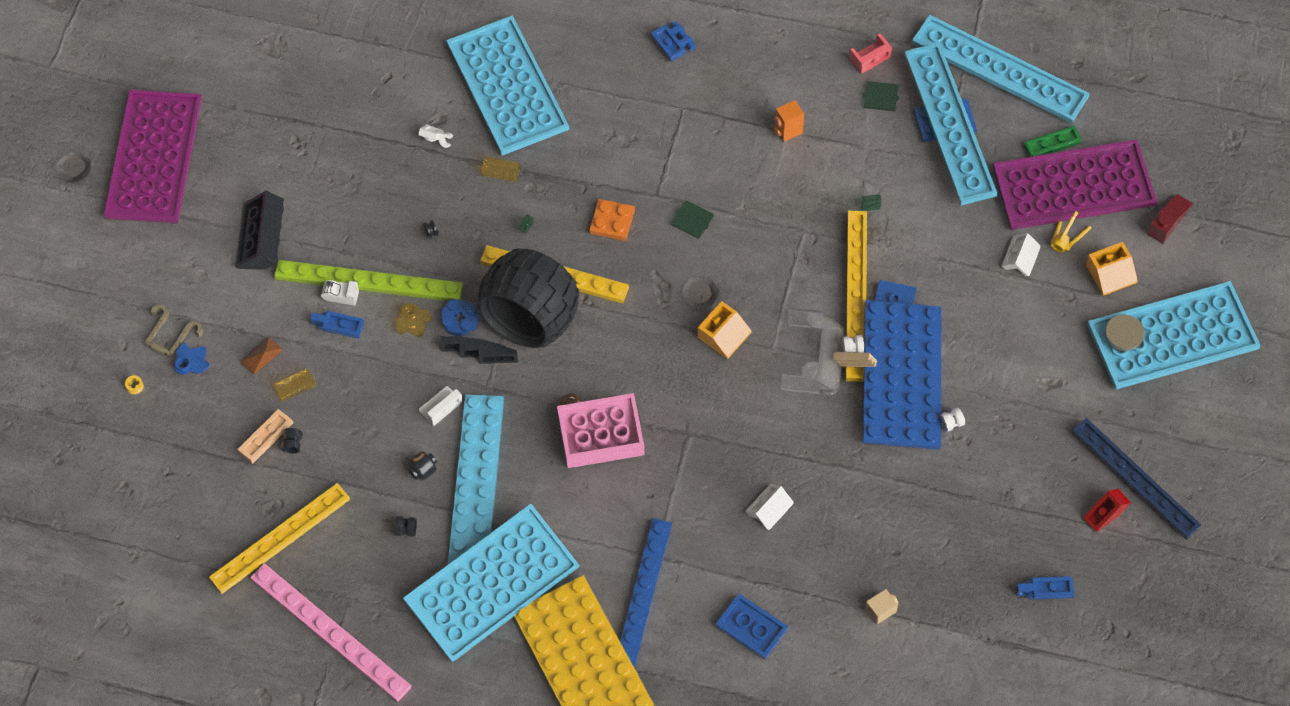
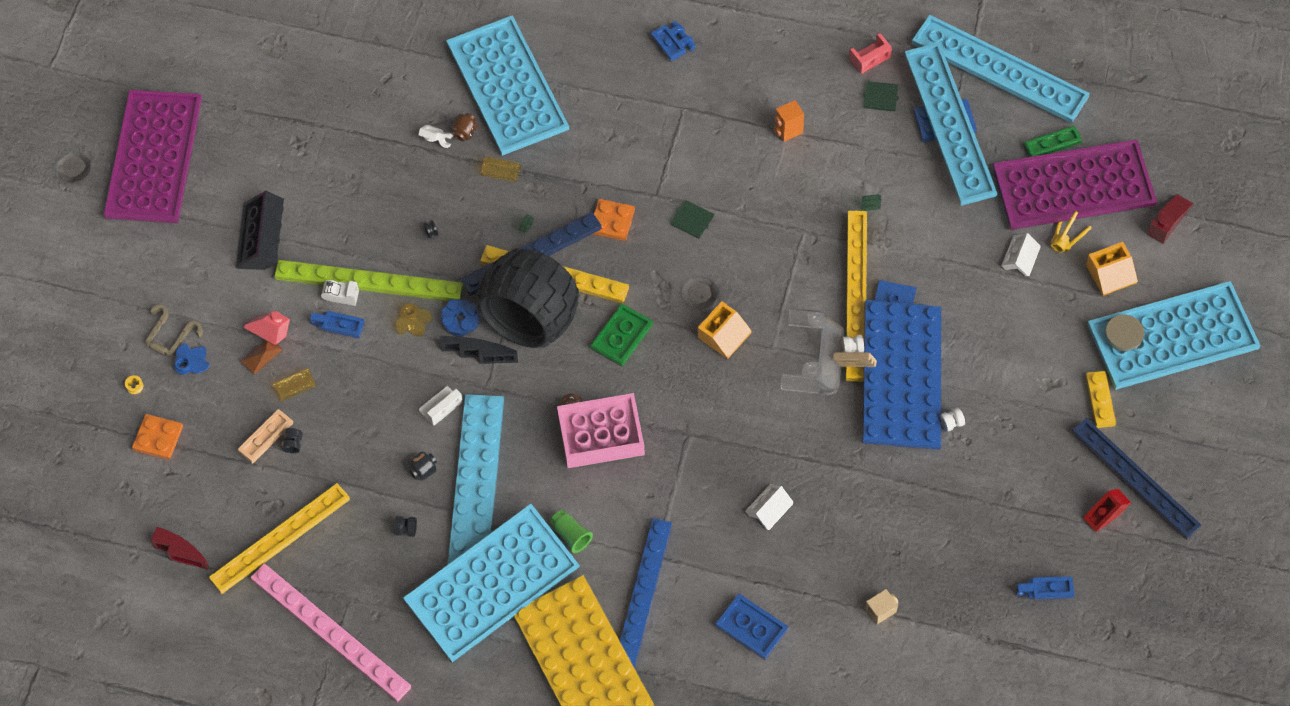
(157, 437): none -> orange plate
(178, 548): none -> dark red slope
(269, 326): none -> coral slope
(464, 127): none -> reddish brown head
(547, 245): none -> dark blue plate
(571, 531): none -> bright green plant
(621, 335): none -> green tile
(1100, 399): none -> yellow plate

